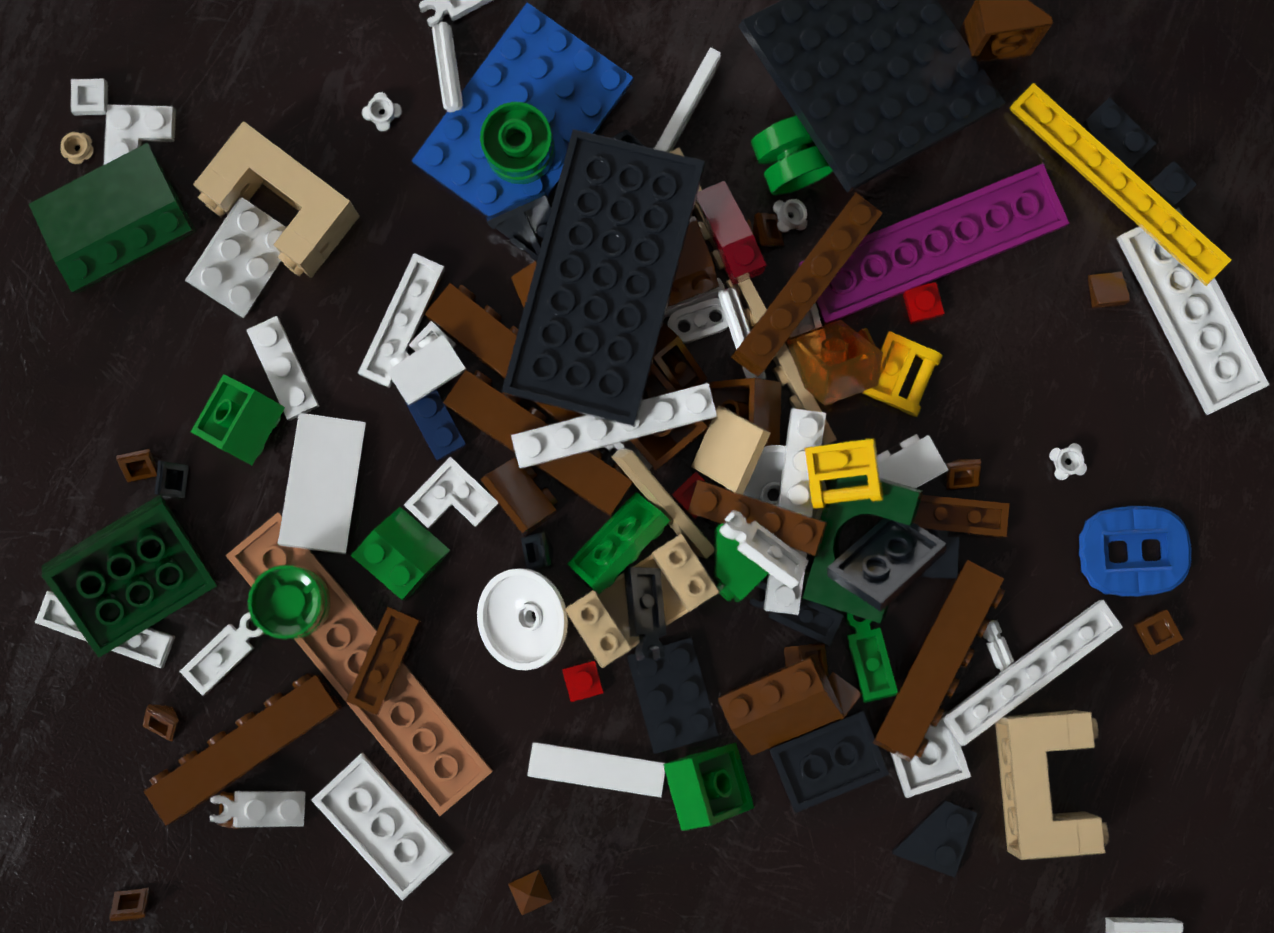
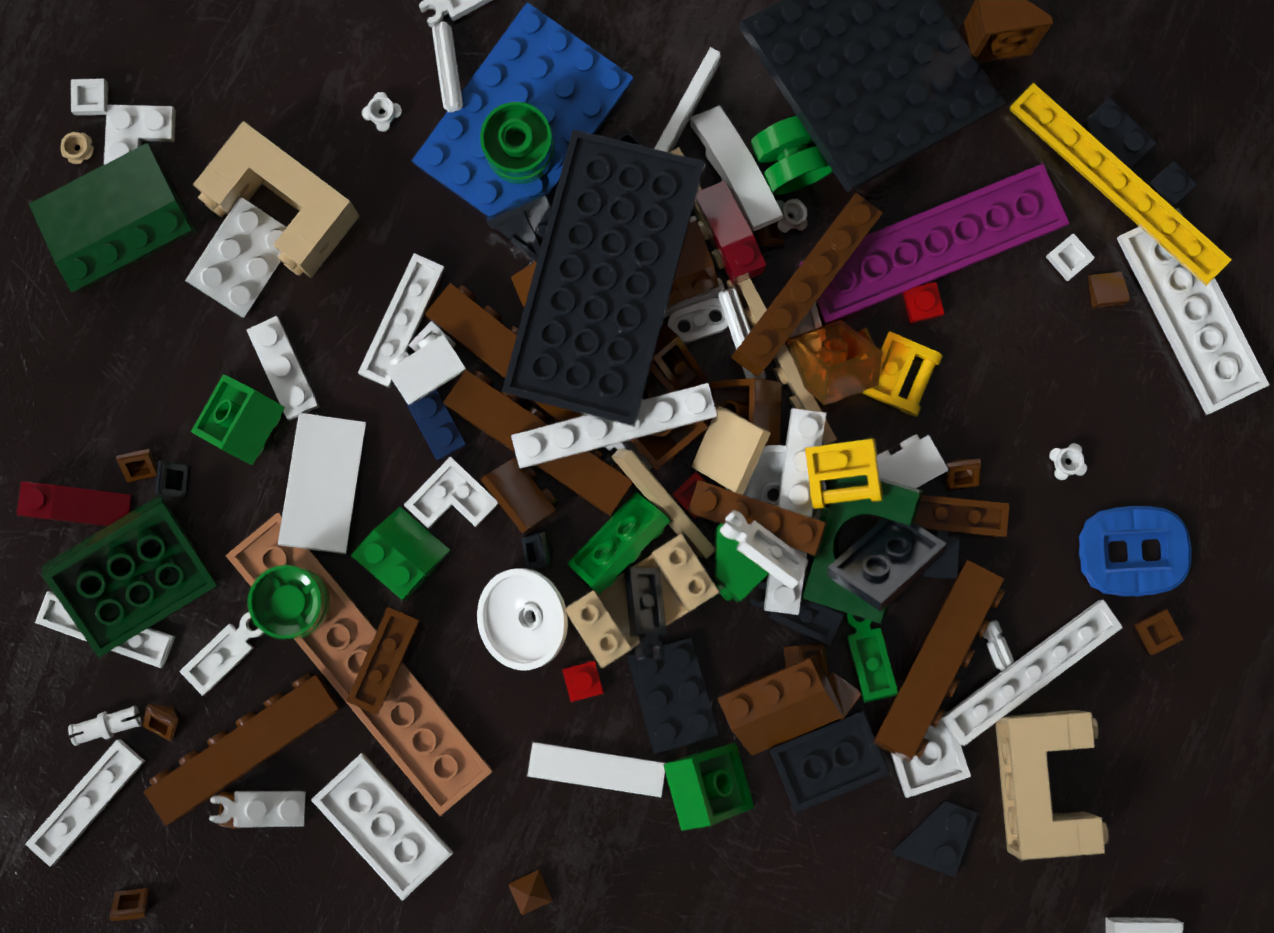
(72, 504): none -> dark red slope
(85, 802): none -> white plate
(105, 725): none -> white pin
(736, 167): none -> white slope
(1070, 257): none -> white plate

